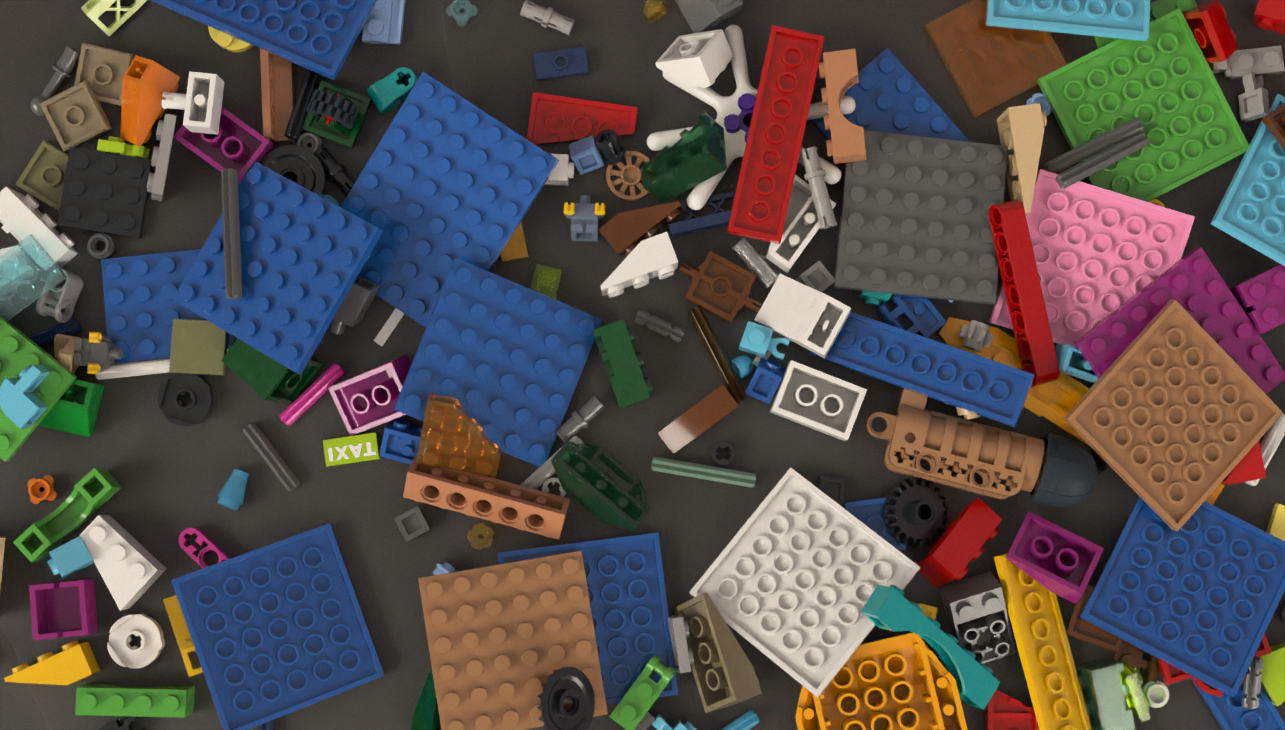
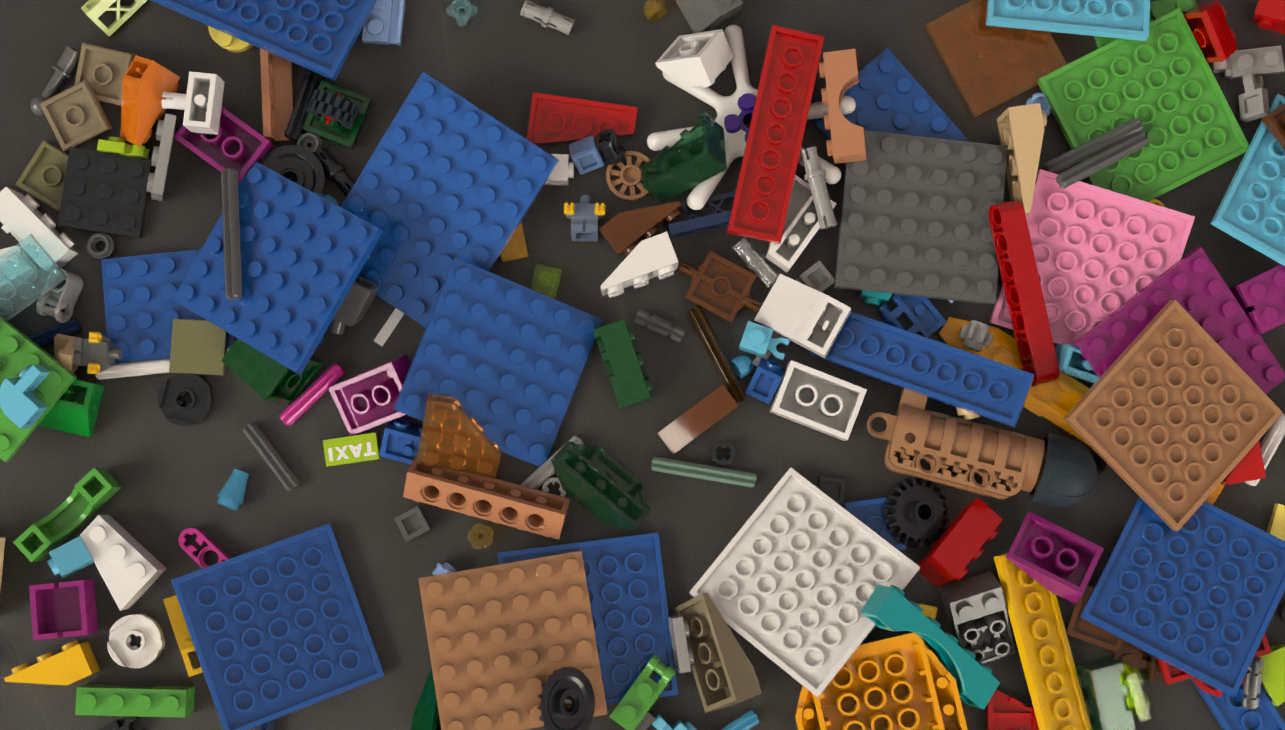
(36, 495): orange plate -> none
(391, 91): teal piece -> none
(561, 63): dark blue plate -> none
(580, 419): dark grey pin -> none
(1157, 693): white plate -> none

